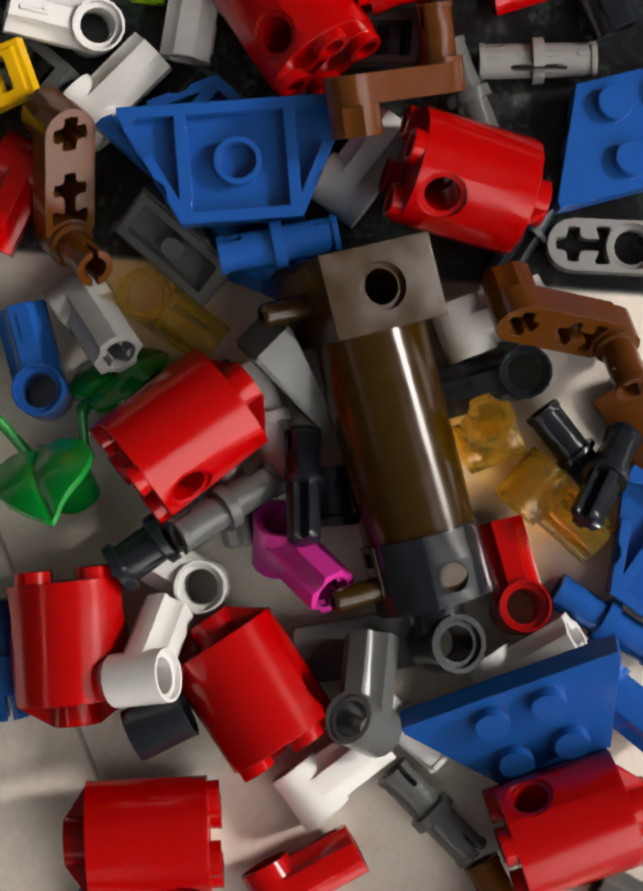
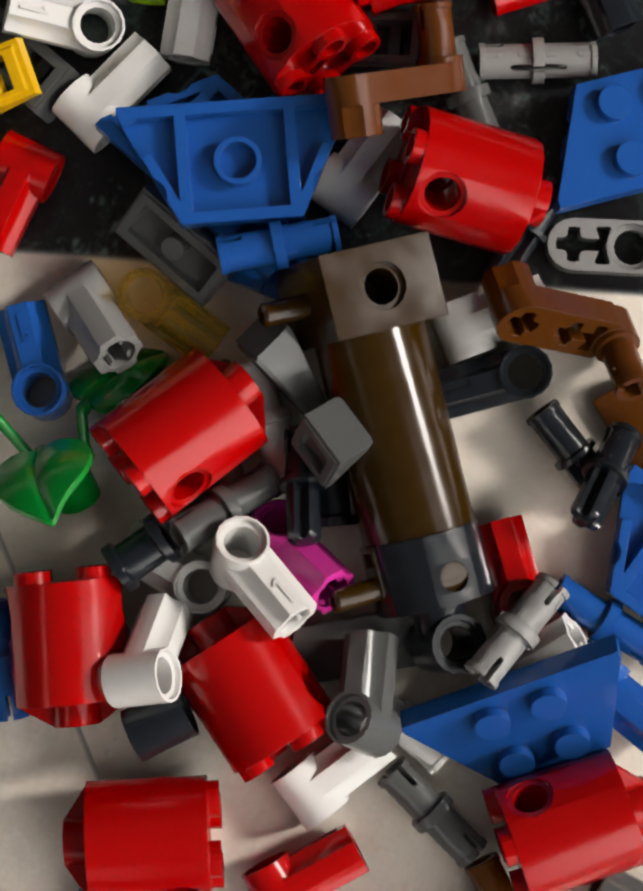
(61, 147): reddish brown beam -> none
(260, 580): none -> white piece
(330, 440): none -> dark grey slope
(488, 434): clear yellow piece -> none
(517, 630): none -> light grey pin
(544, 497): clear yellow piece -> none

